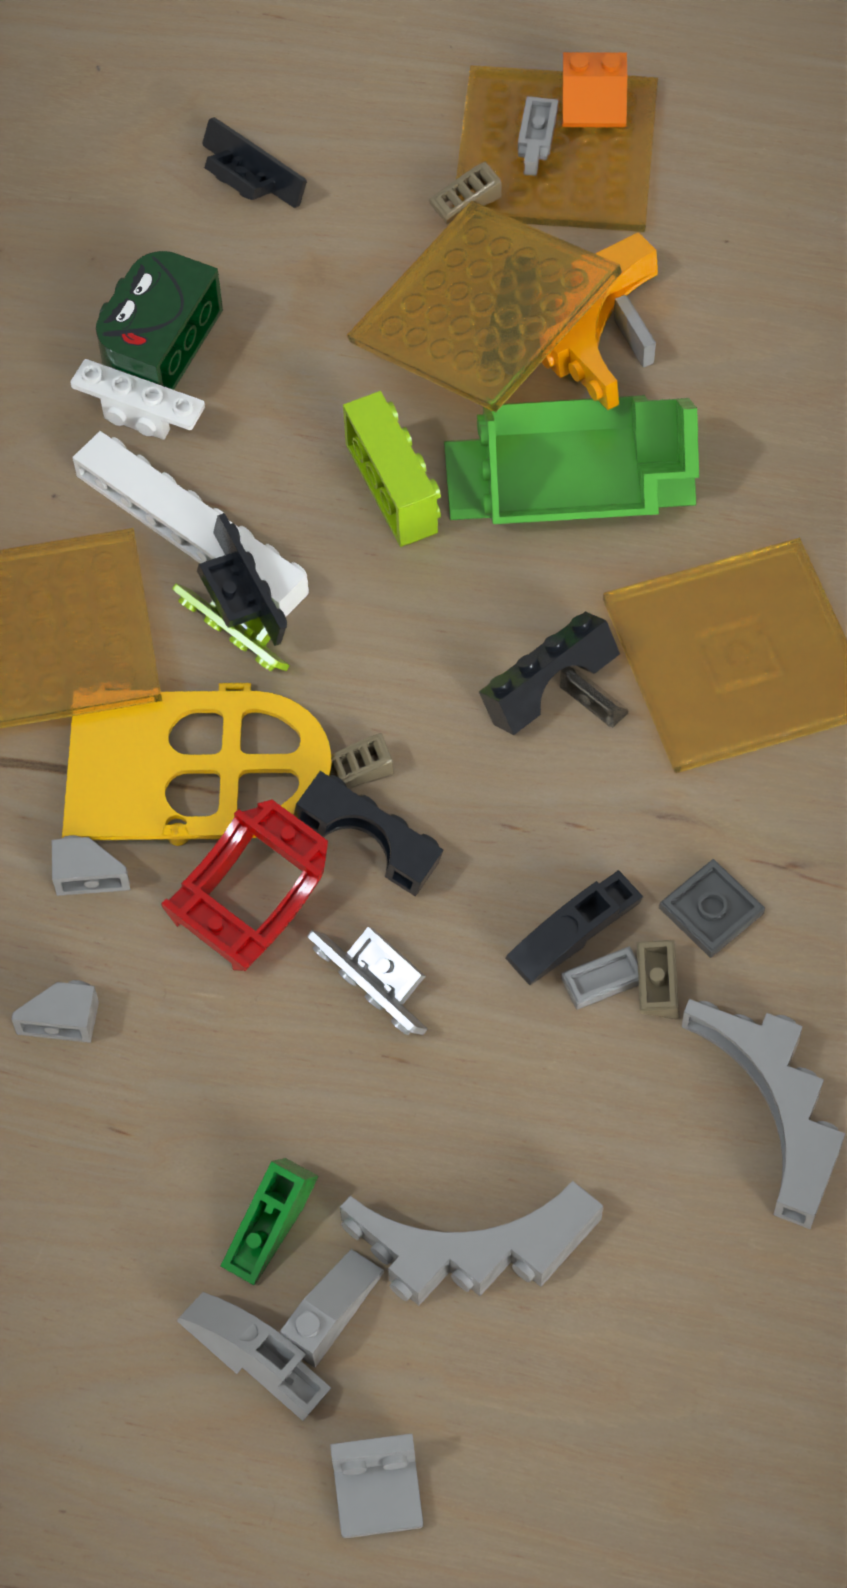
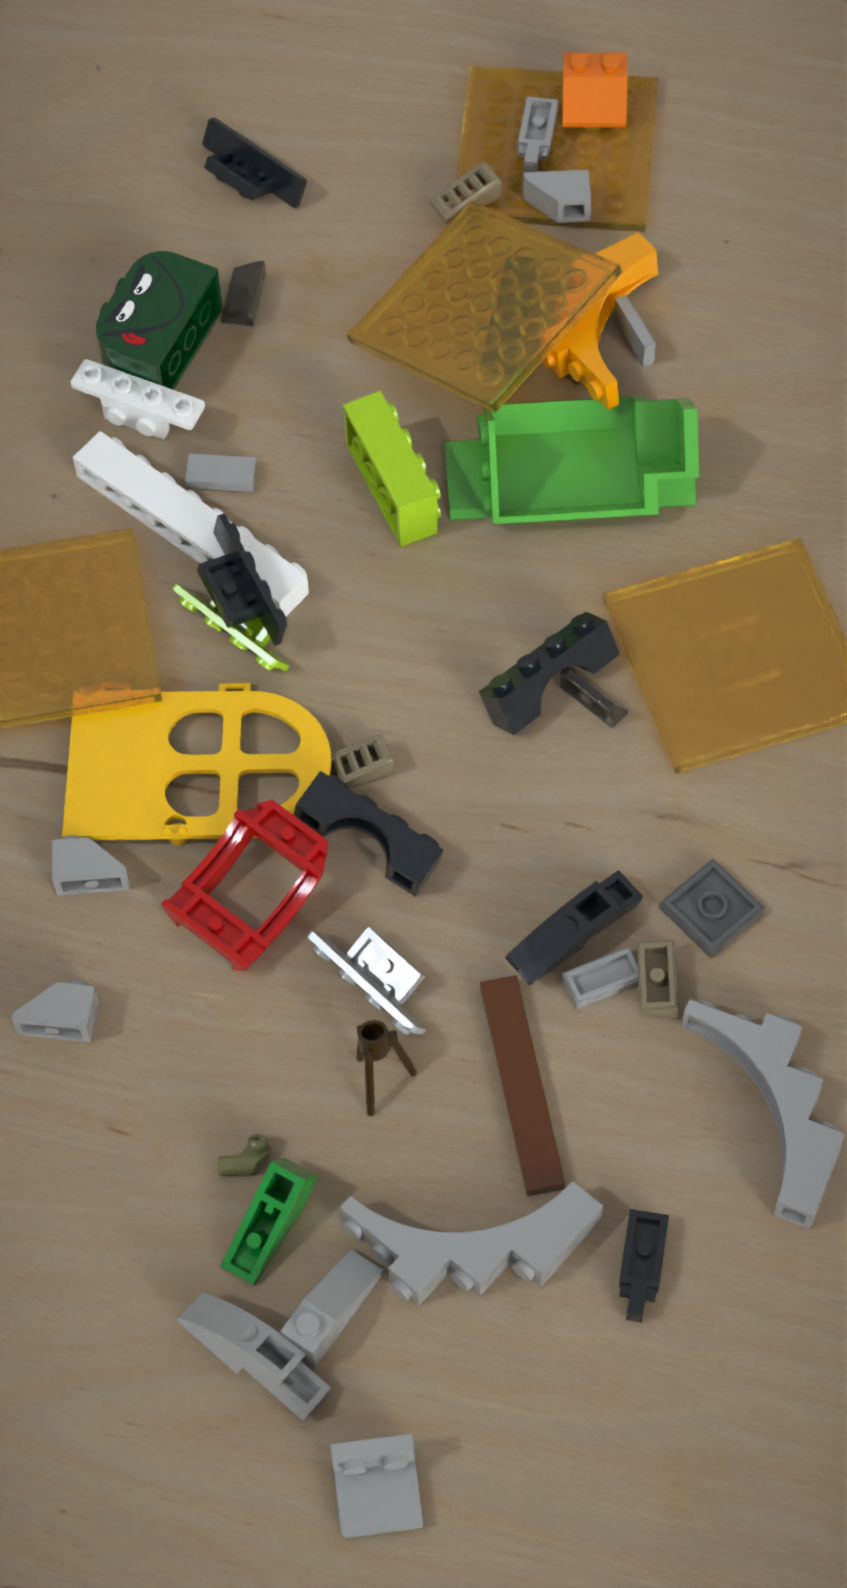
(221, 472): none -> light grey tile
(244, 294): none -> clear smoke slope
(250, 1159): none -> olive arm
(373, 1045): none -> dark brown plant
(522, 1086): none -> reddish brown tile
(559, 194): none -> light grey slope
(642, 1260): none -> black hinge

